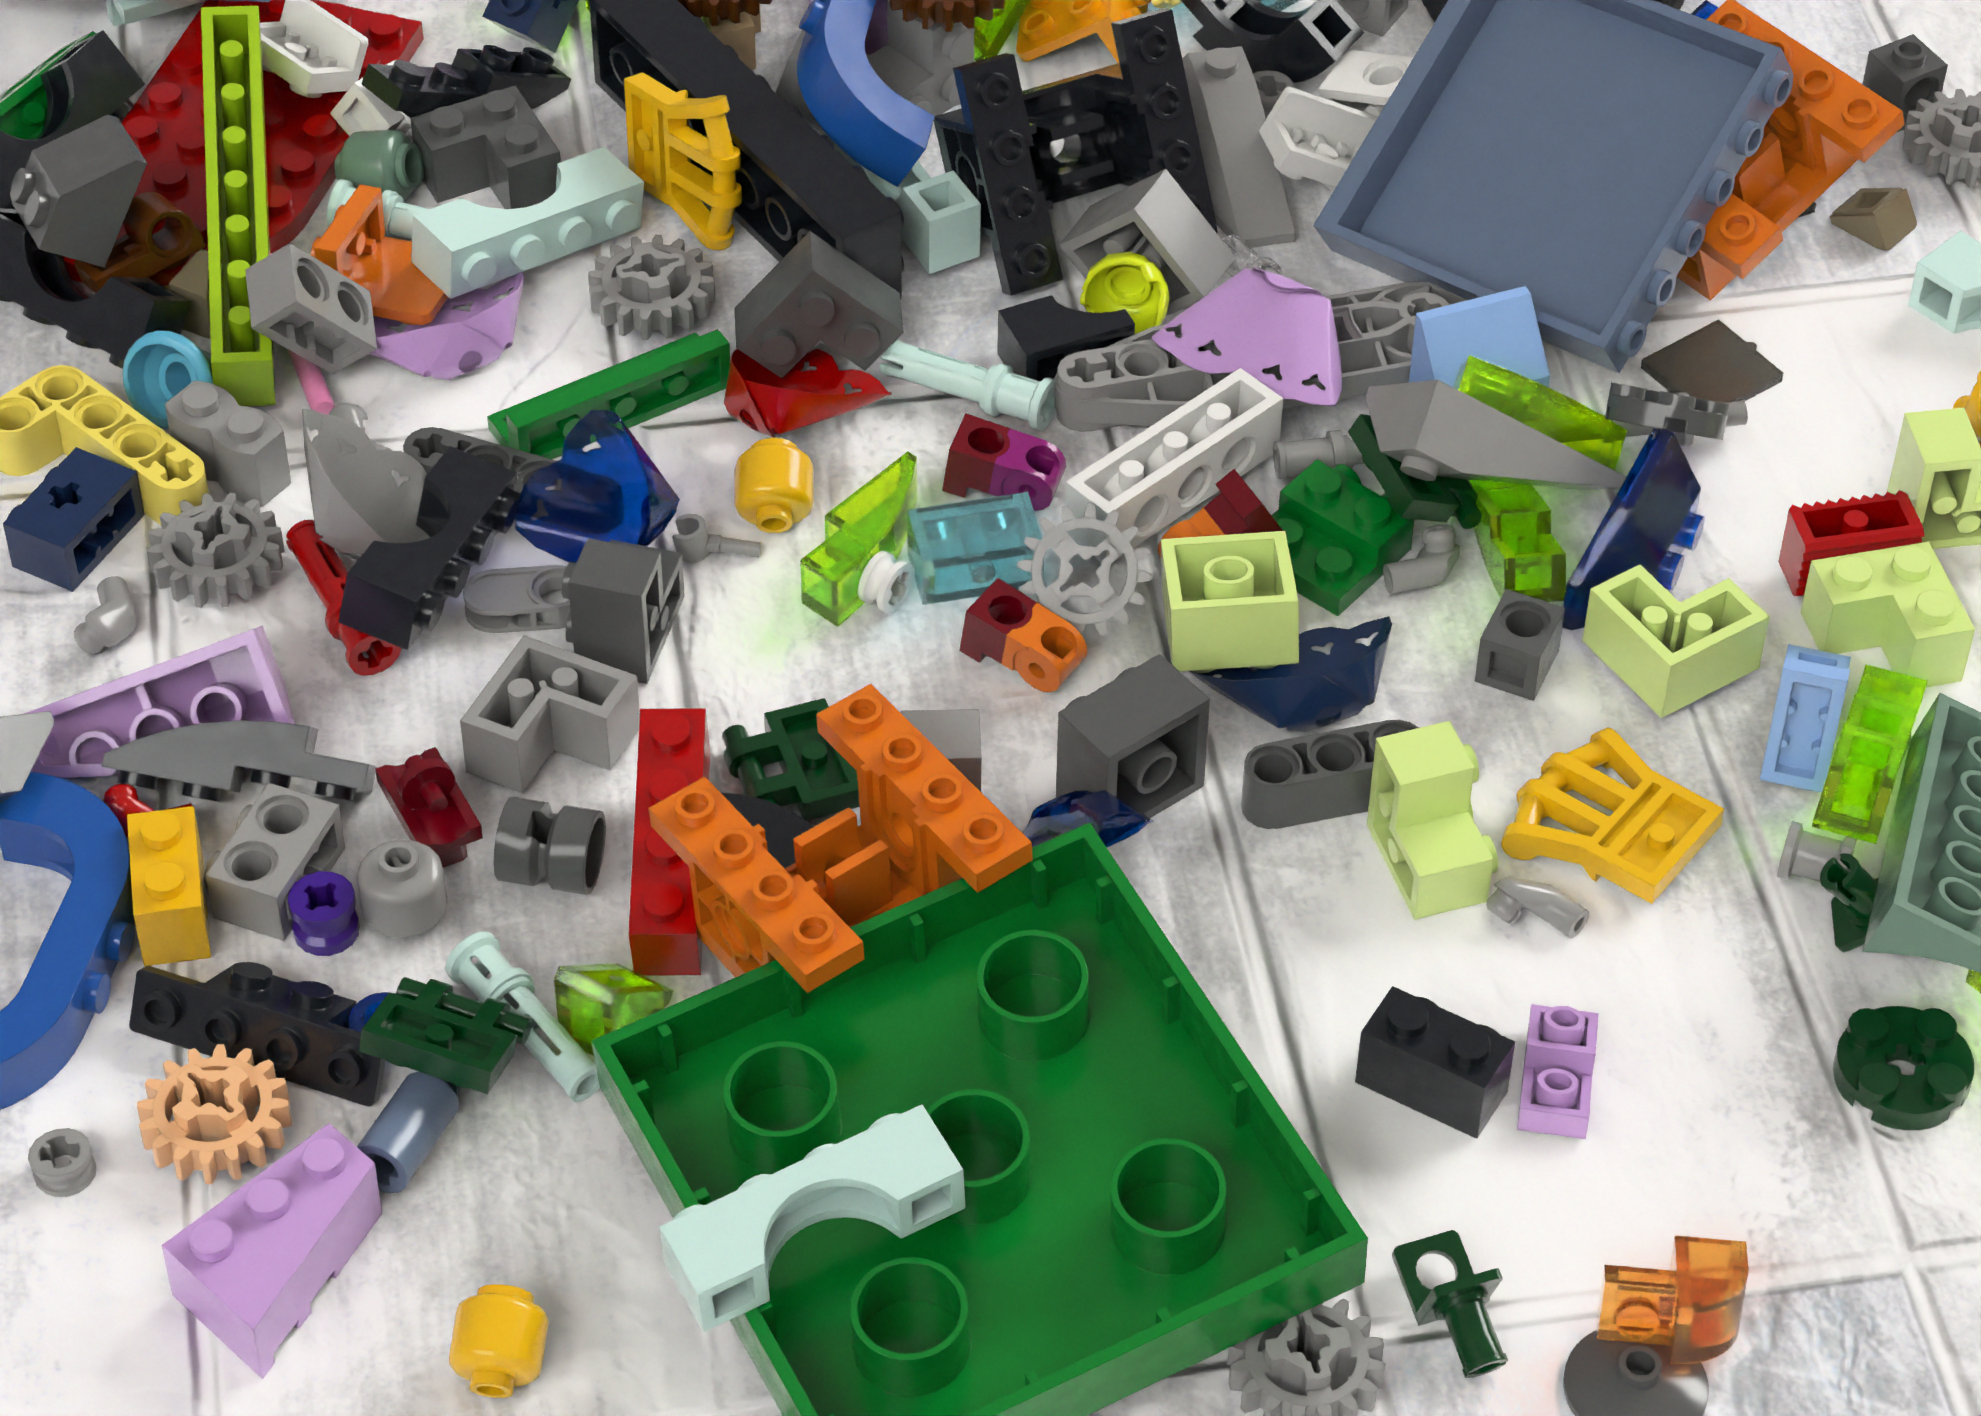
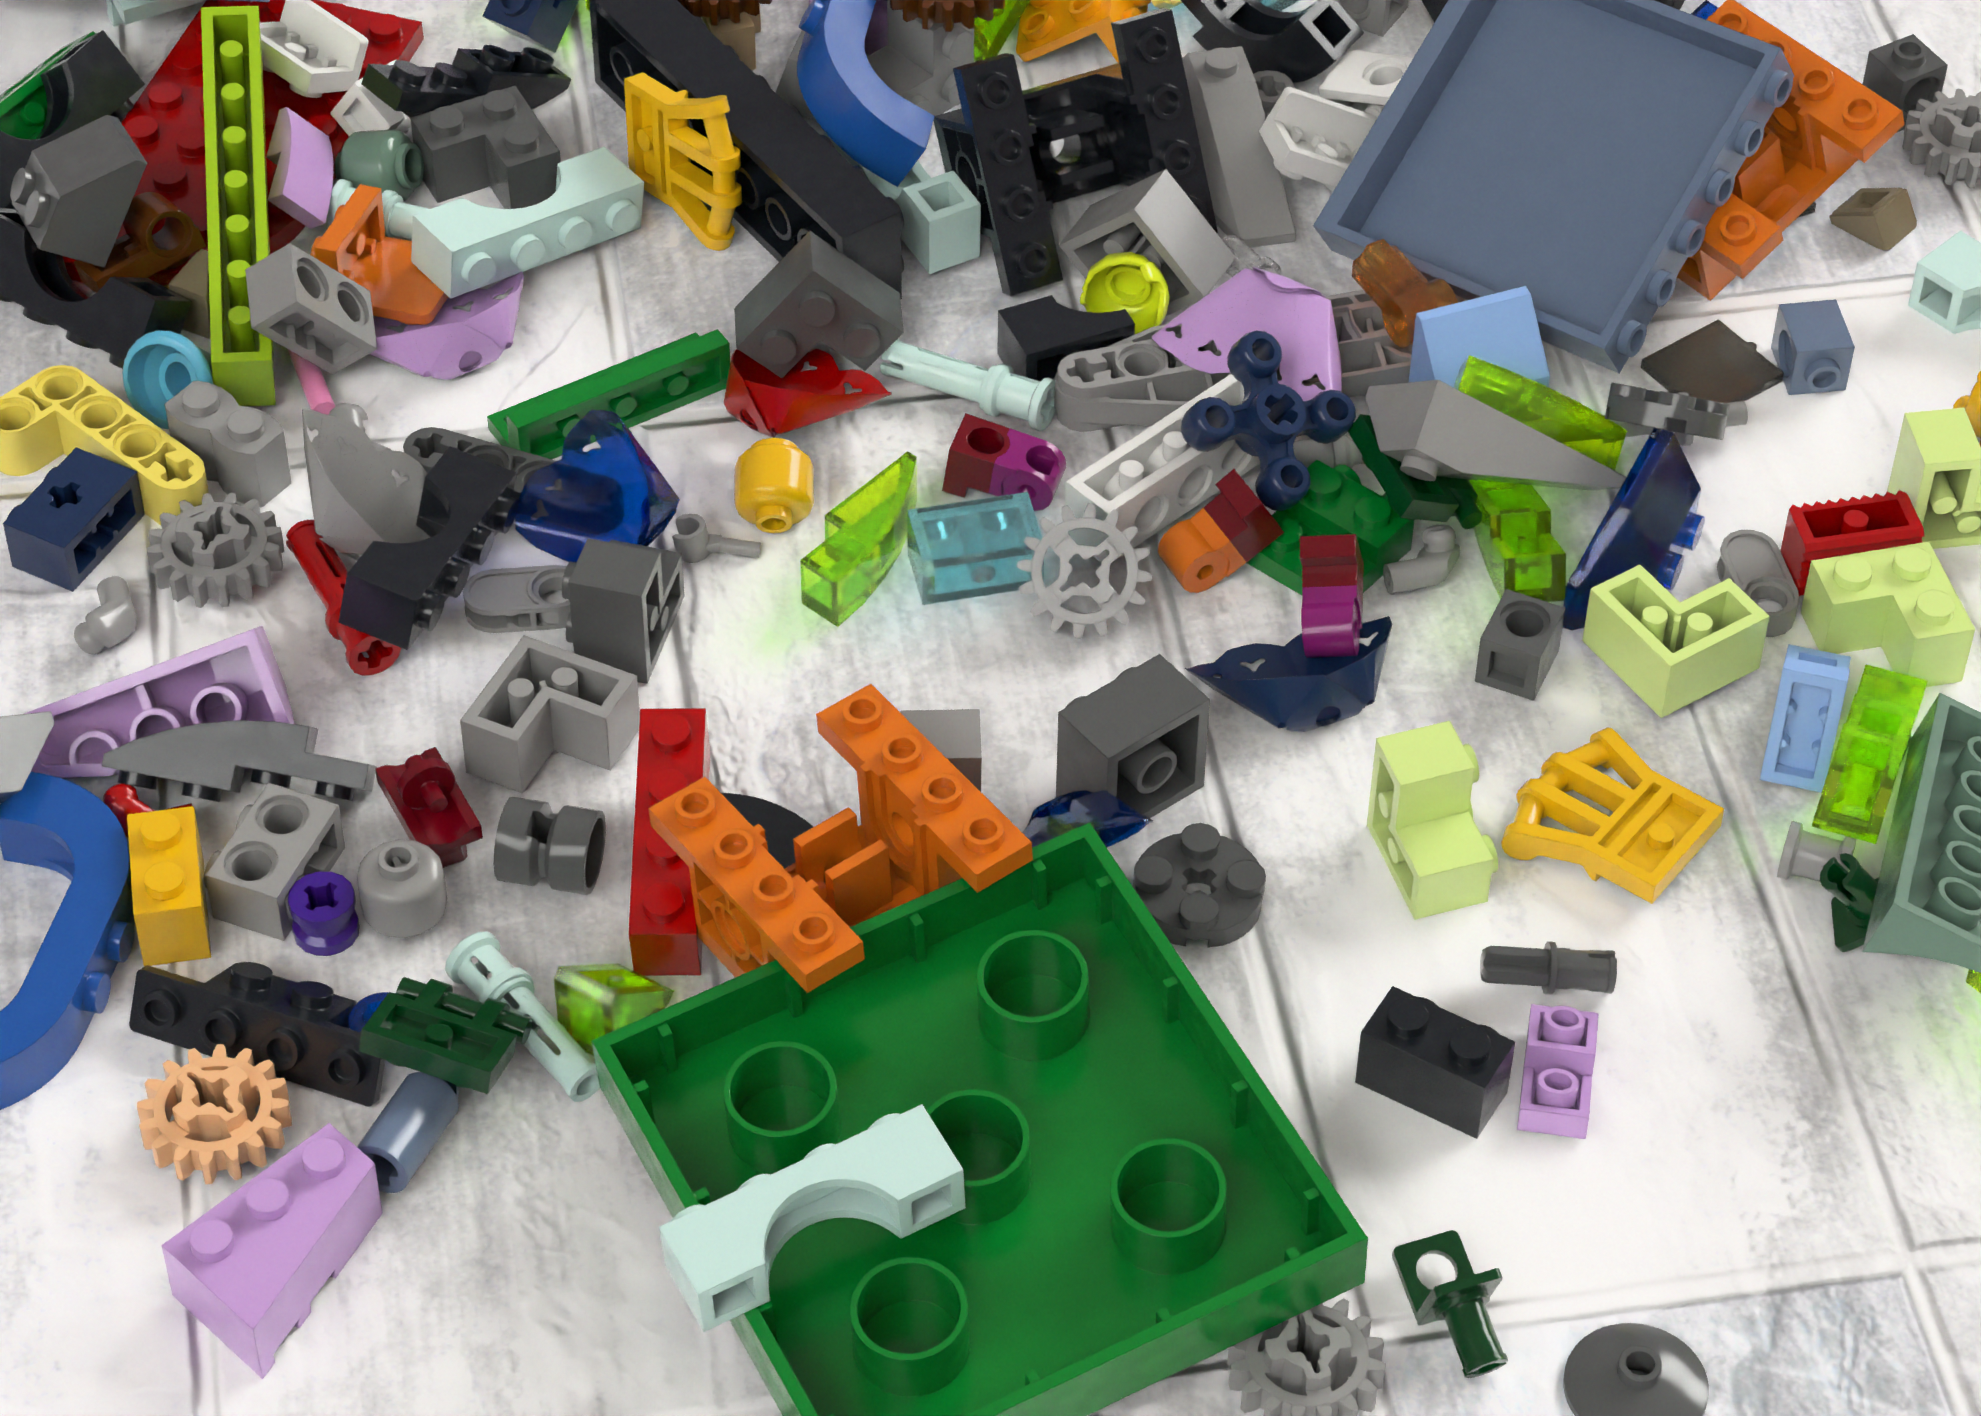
(67, 1179): light grey bush -> none
(303, 169): none -> lavender slope
(498, 1340): yellow head -> none
(651, 287): light grey gear -> none
(811, 768): dark green plate -> none
(886, 582): white bush -> none
(1022, 637): leg -> none
(1208, 859): none -> dark grey plate
(1230, 601): yellowish green brick -> none
(1268, 420): none -> dark blue gear
(1312, 775): dark grey beam -> none
(1331, 595): none -> leg
(1398, 289): none -> clear orange piece
(1541, 899): light grey arm -> none
(1550, 968): none -> dark grey axle
(1688, 1307): clear orange brick -> none
(1761, 572): none -> light grey piece
(1812, 347): none -> sand blue brick
(1908, 1034): dark green plate -> none

